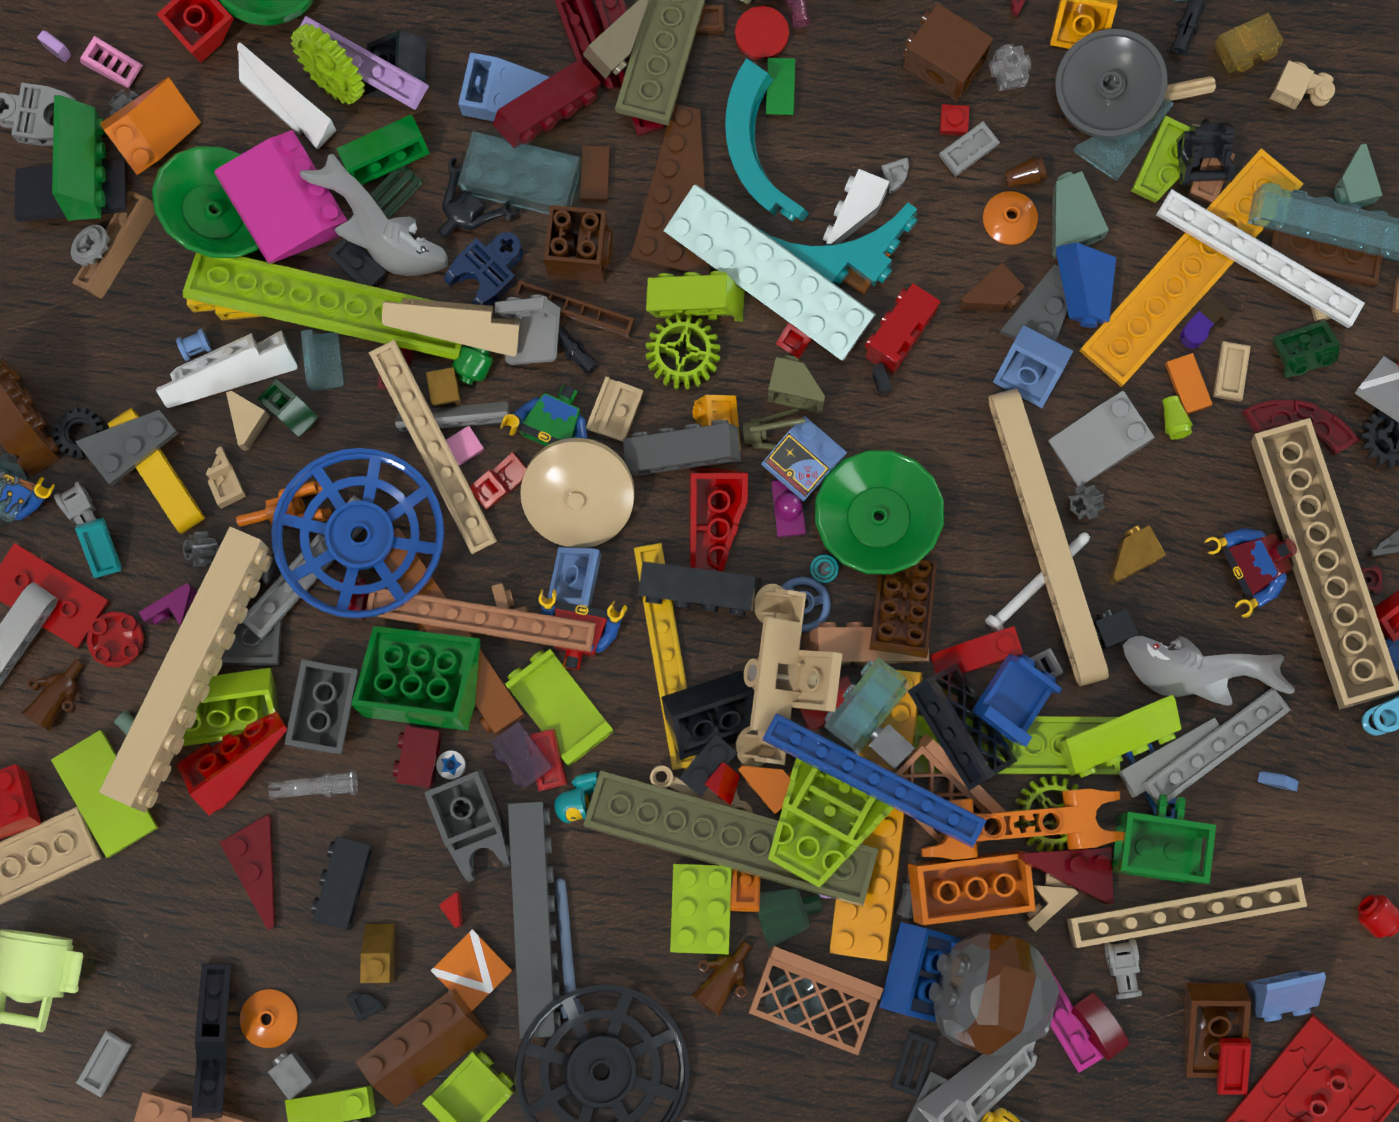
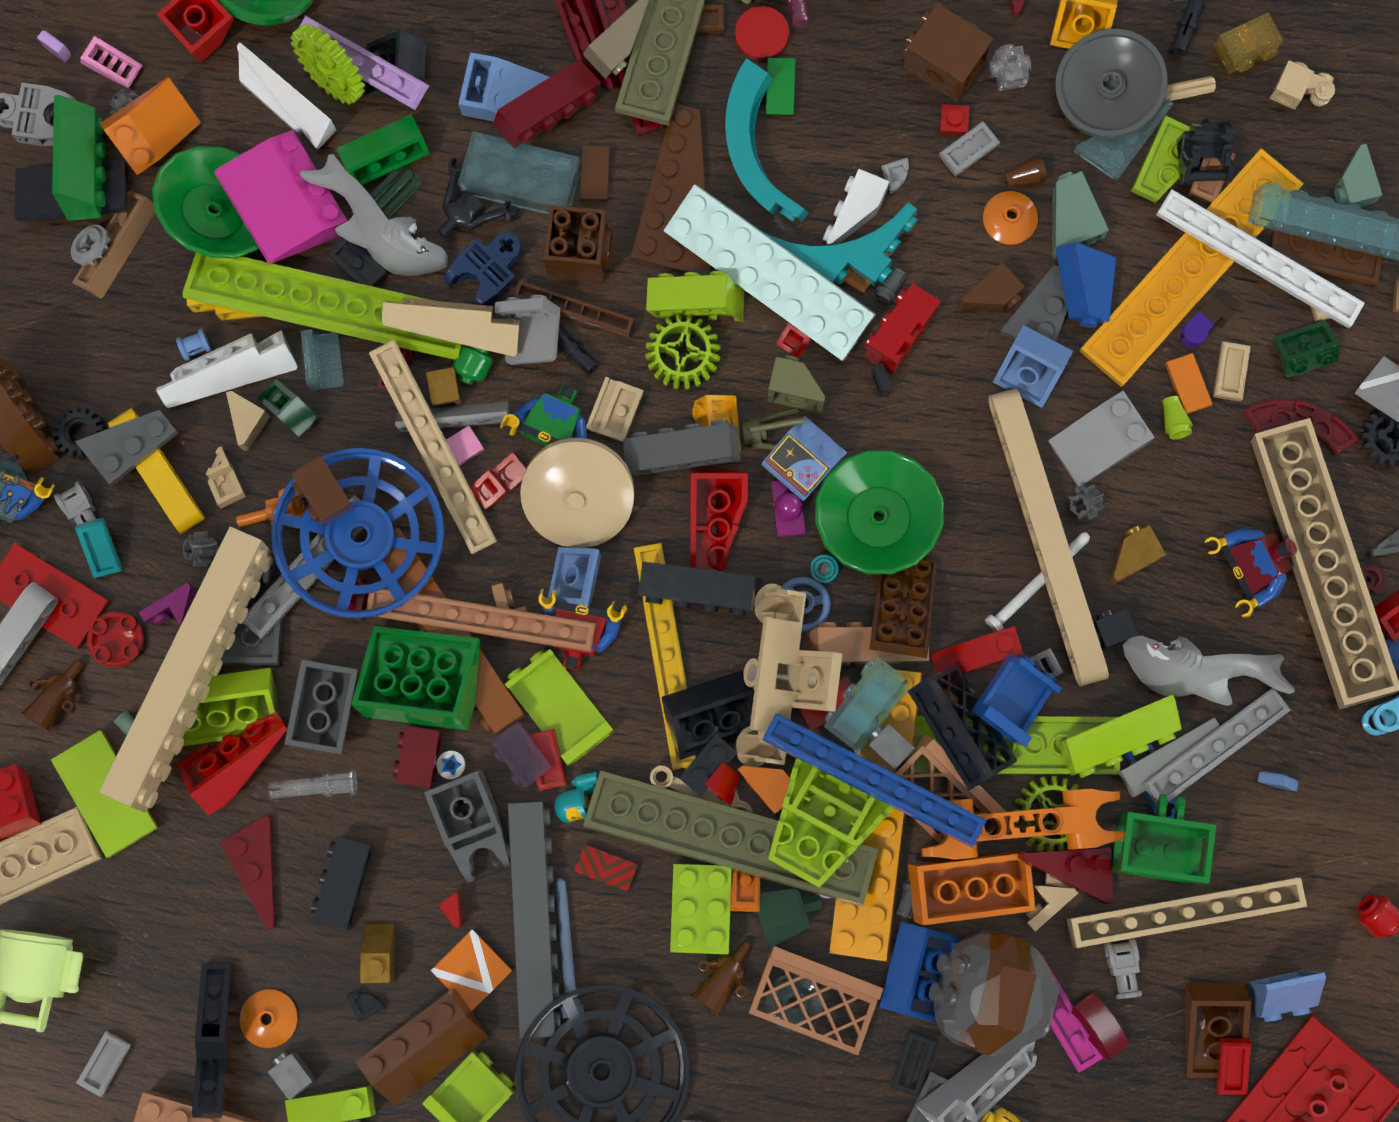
(322, 491): none -> reddish brown brick
(606, 868): none -> tile
(888, 289): none -> dark grey pin

